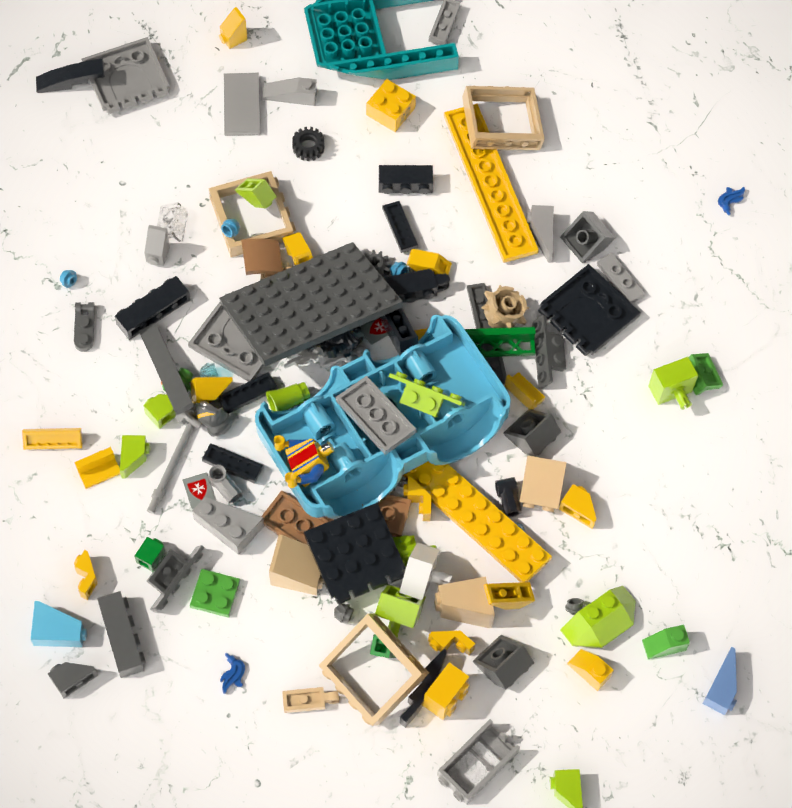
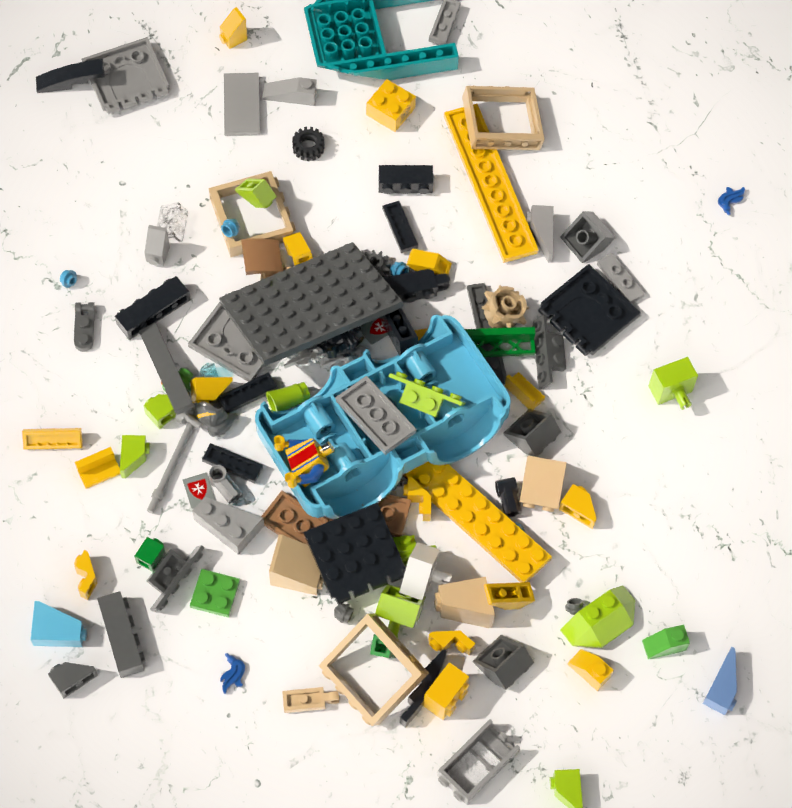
(707, 374): bright green bracket -> none

